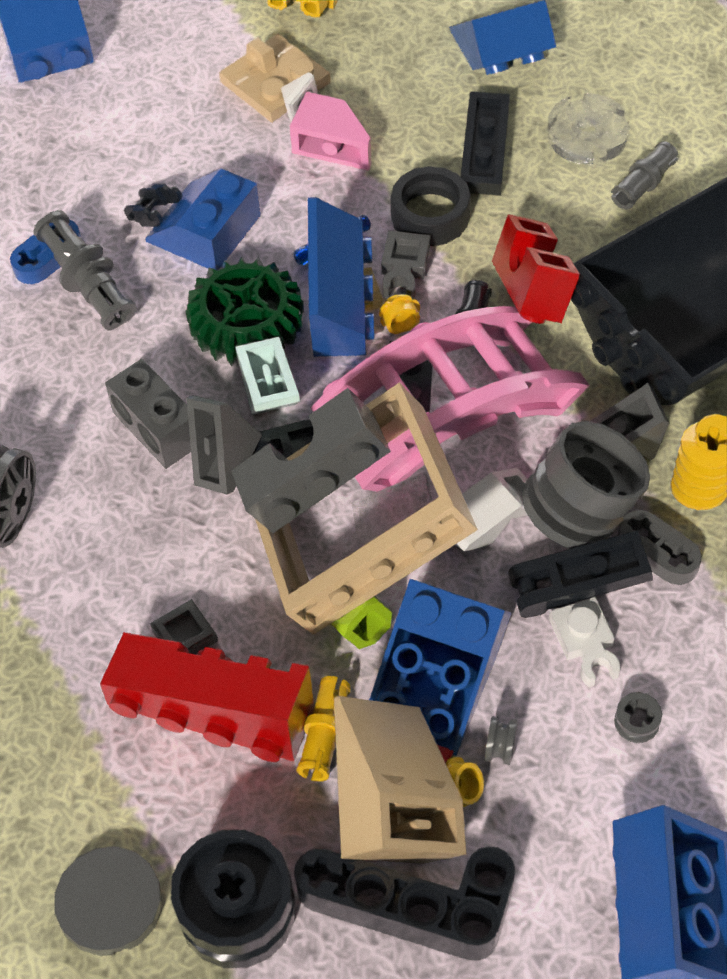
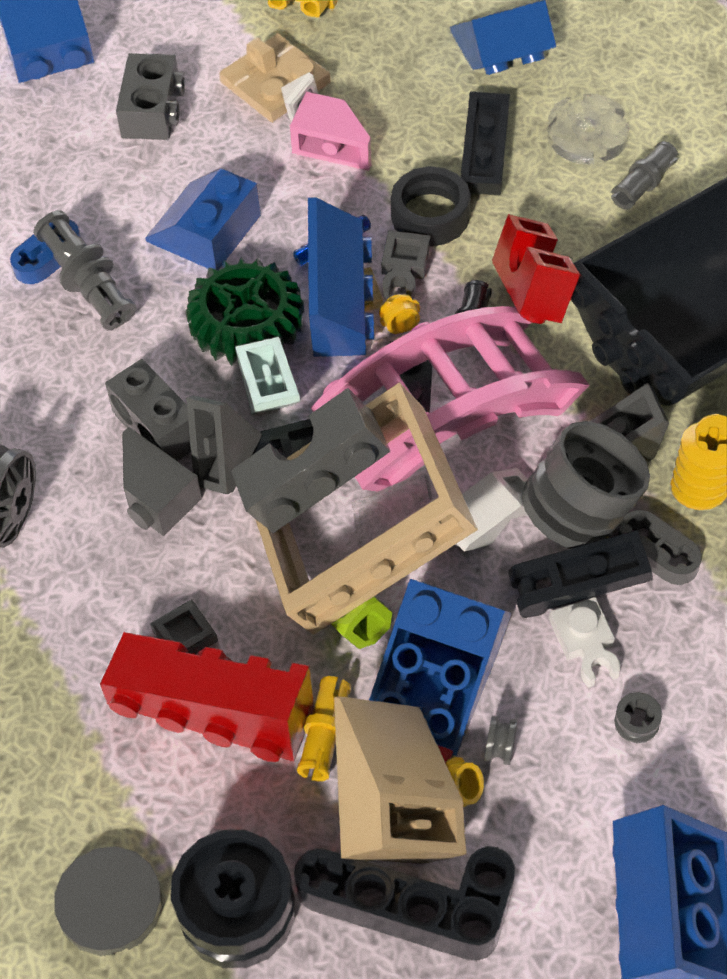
(149, 96): none -> dark grey brick
(155, 196): black piece -> none
(155, 484): none -> dark grey slope

